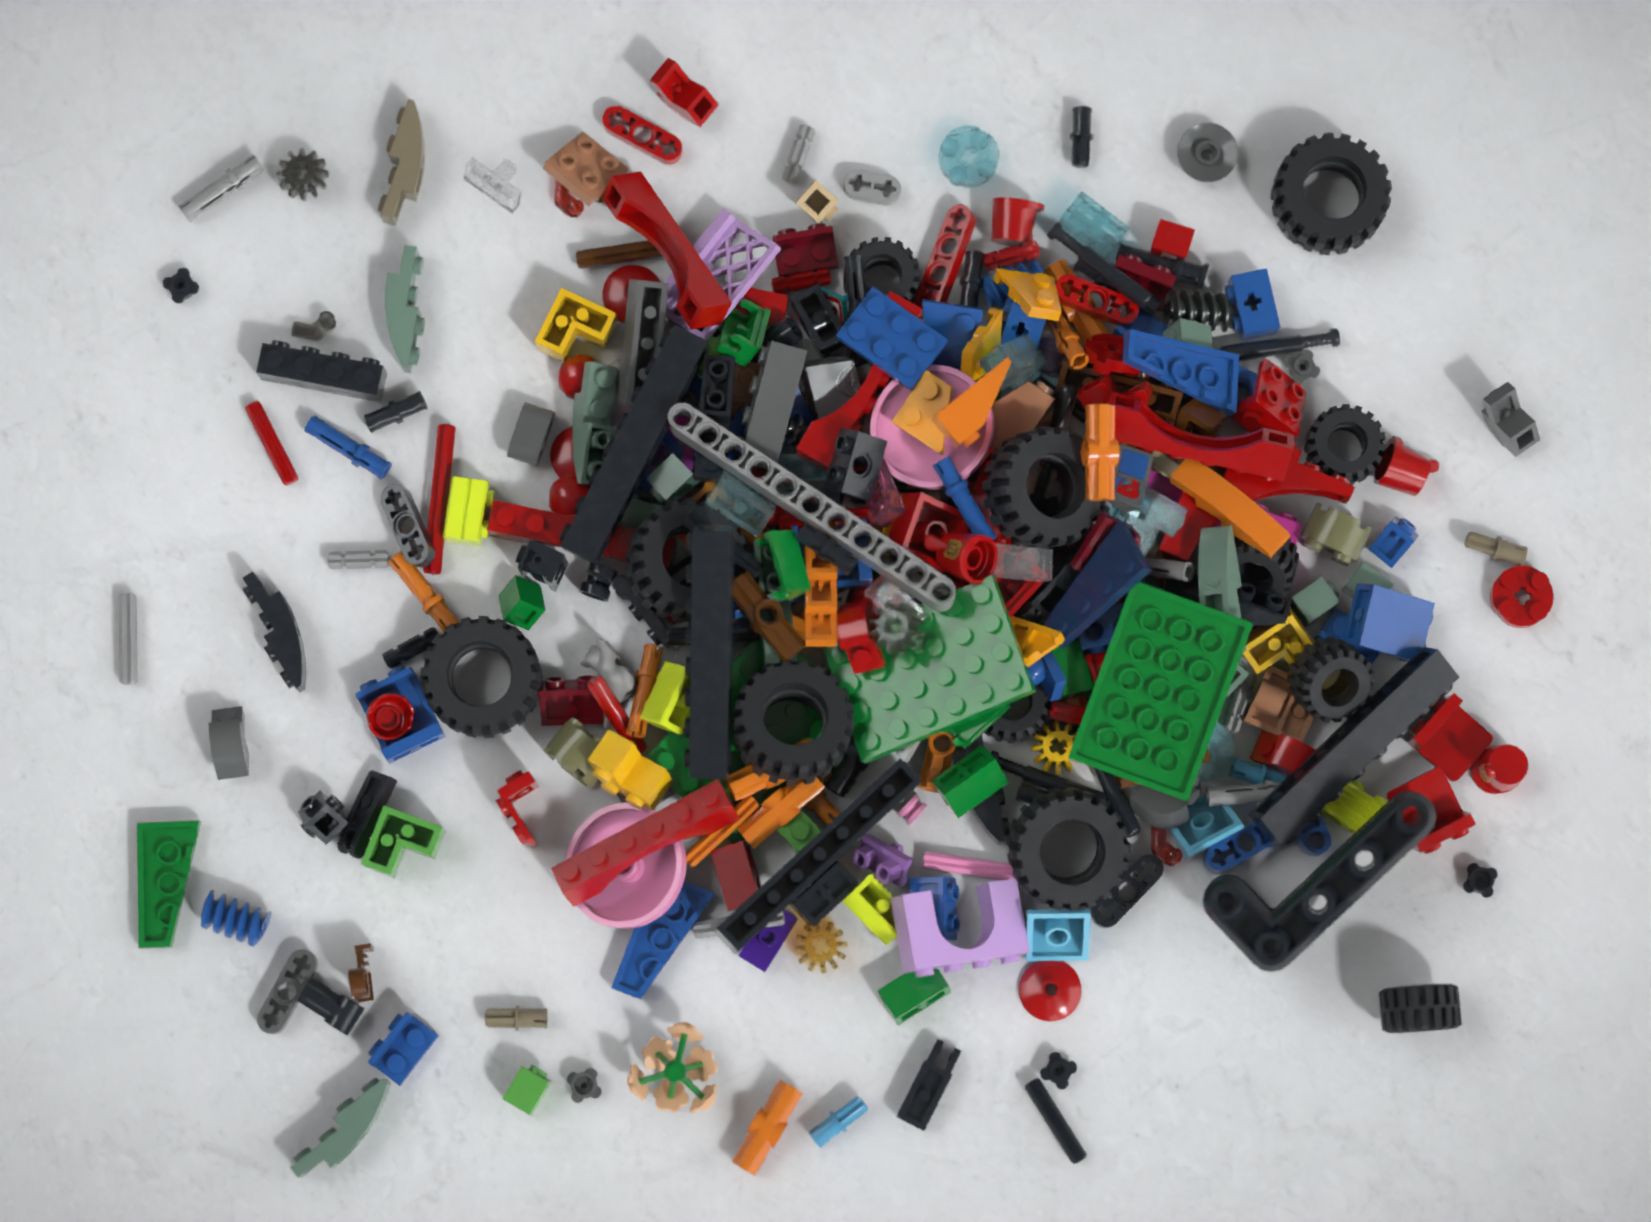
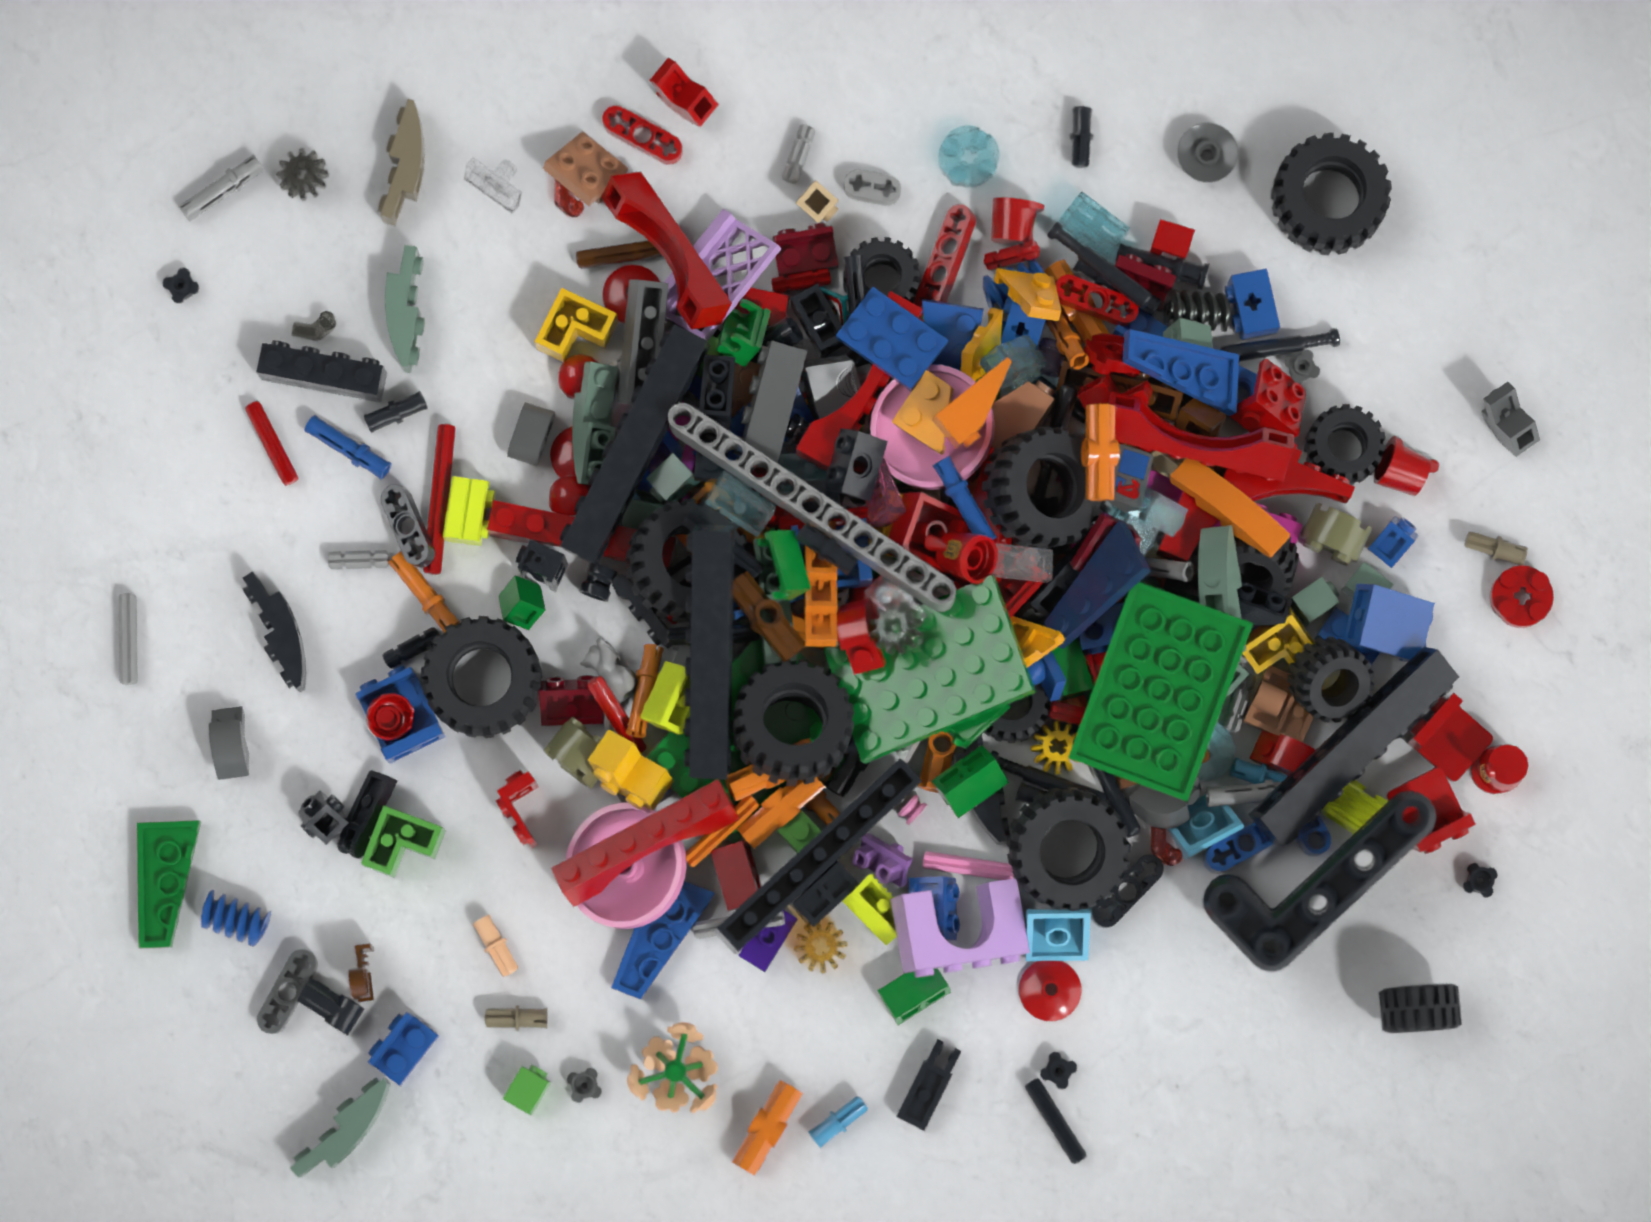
(495, 946): none -> light nougat axle
(971, 279): black pin -> none

